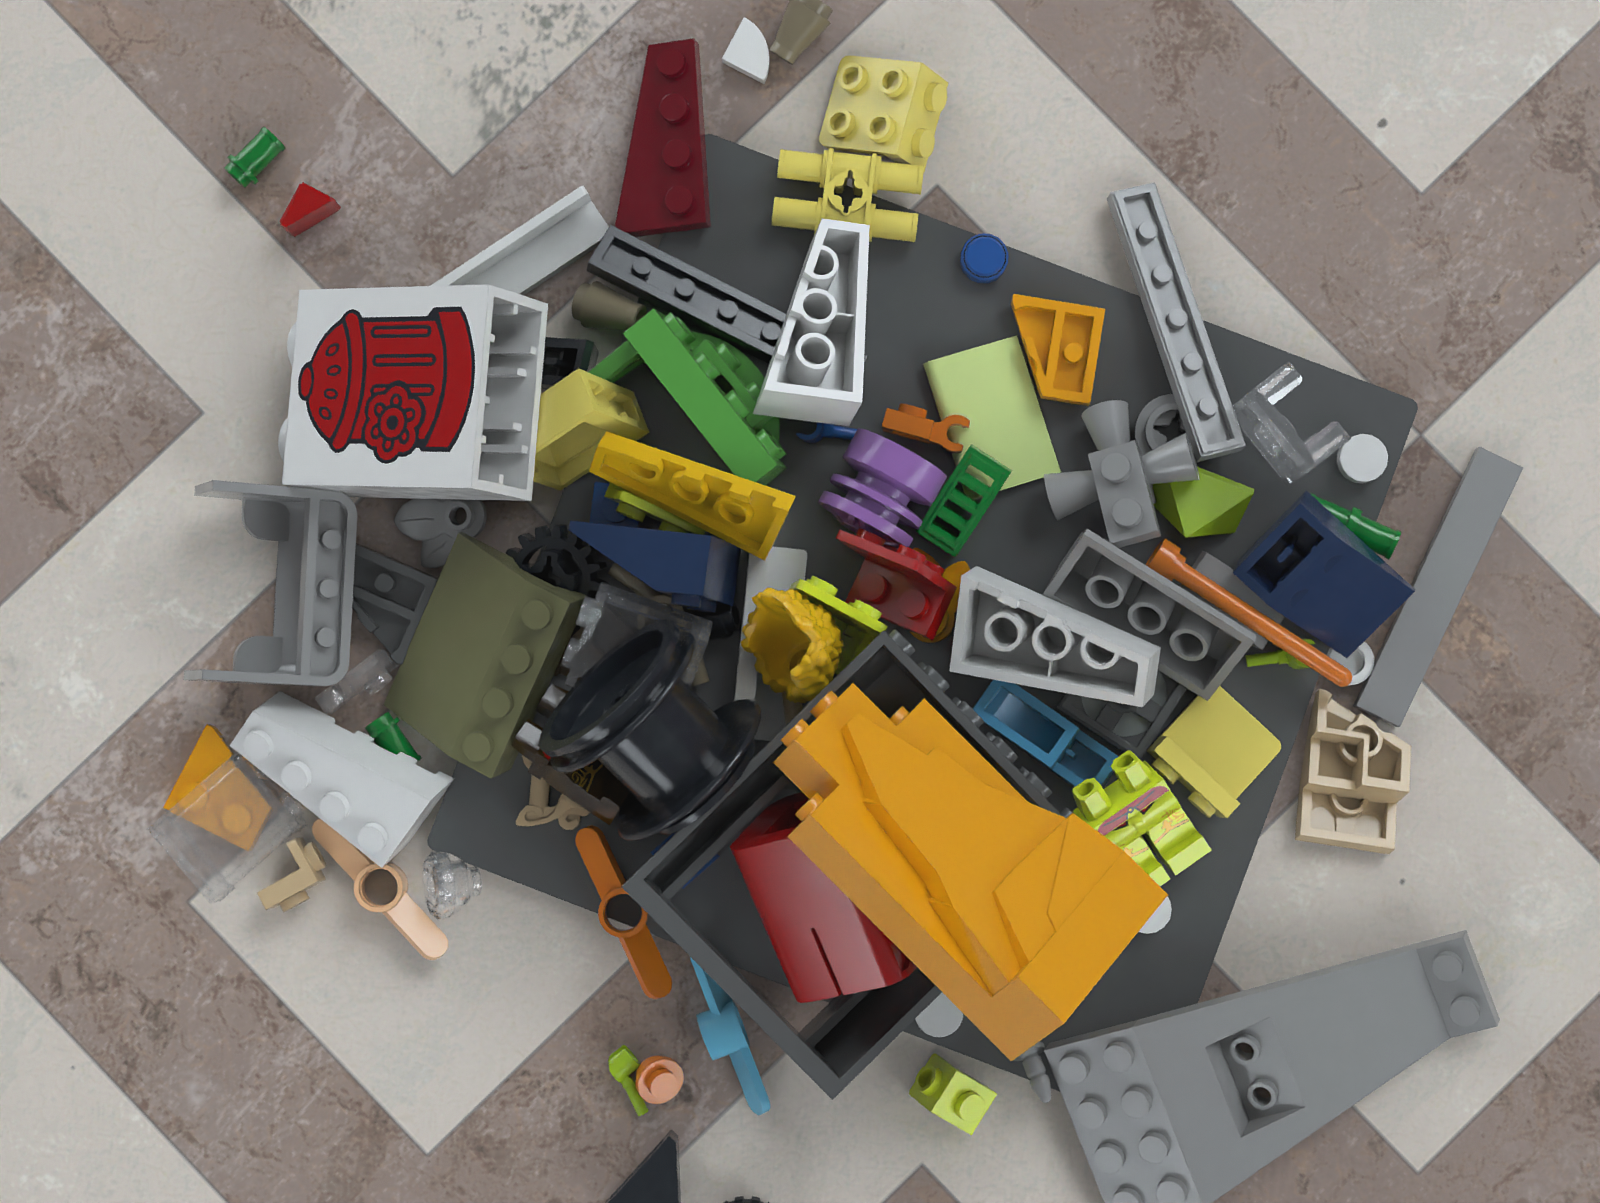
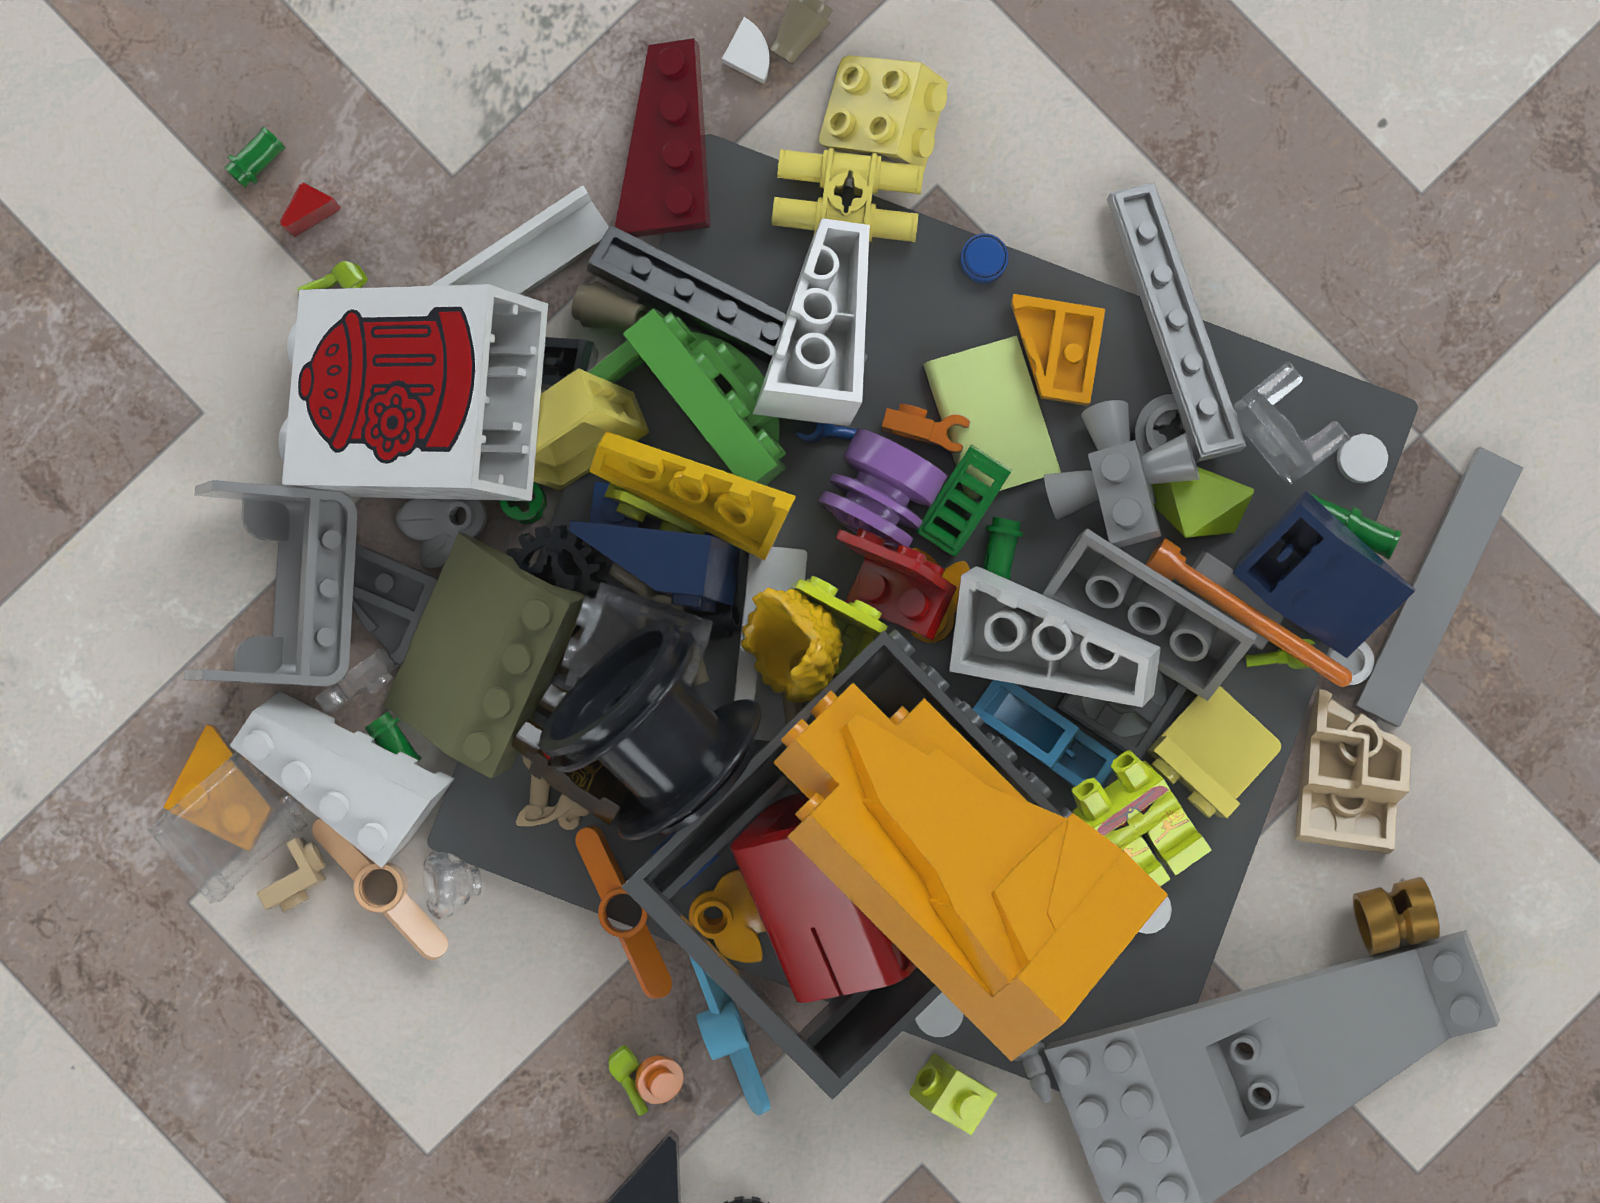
(345, 273): none -> lime hand
(536, 507): none -> green bush
(738, 926): none -> light orange plate
(1001, 546): none -> green pin
(1397, 915): none -> pearl gold wheel

